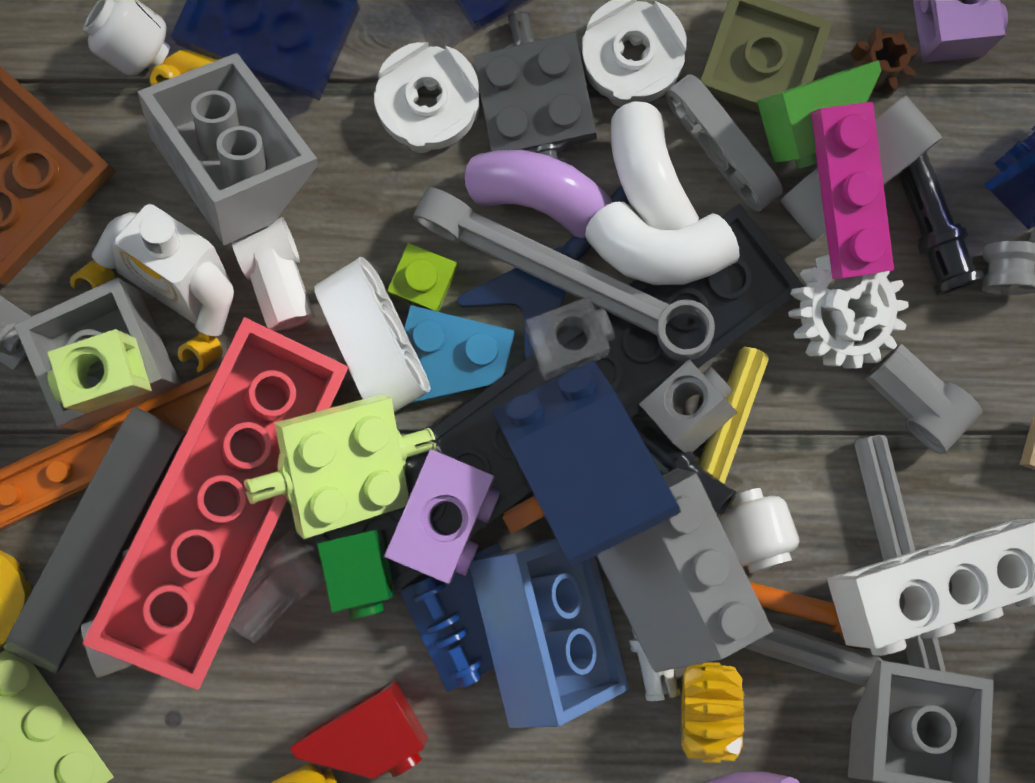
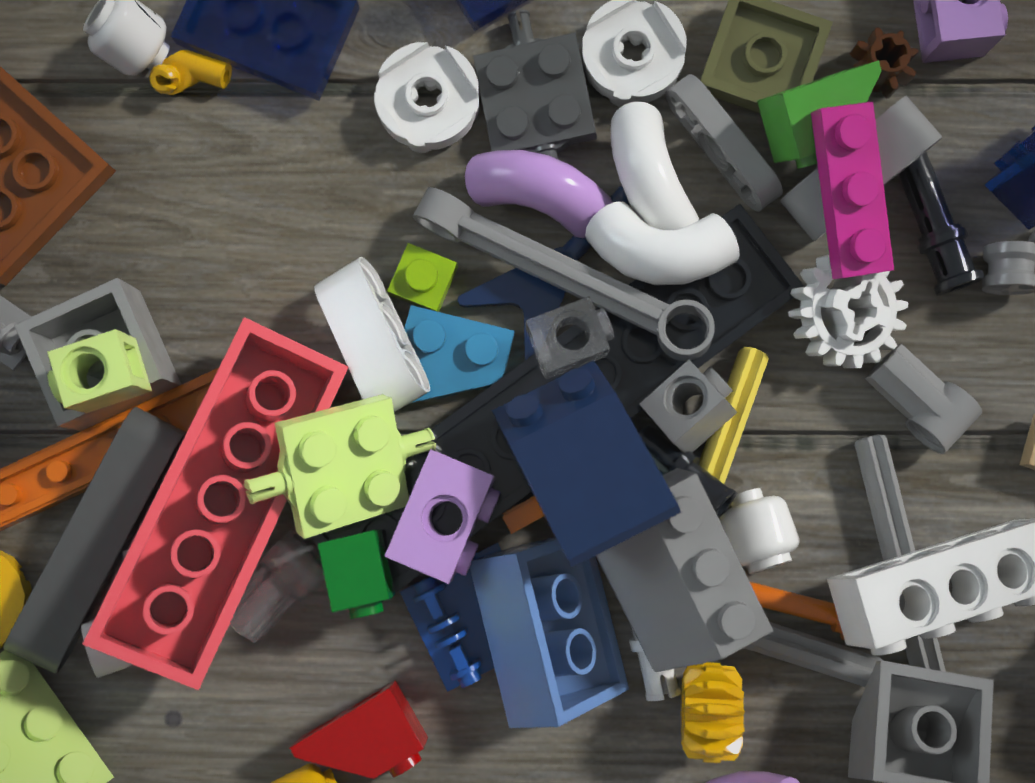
(171, 267): white torso -> none
(228, 145): light grey slope -> none
(270, 261): white piece -> none

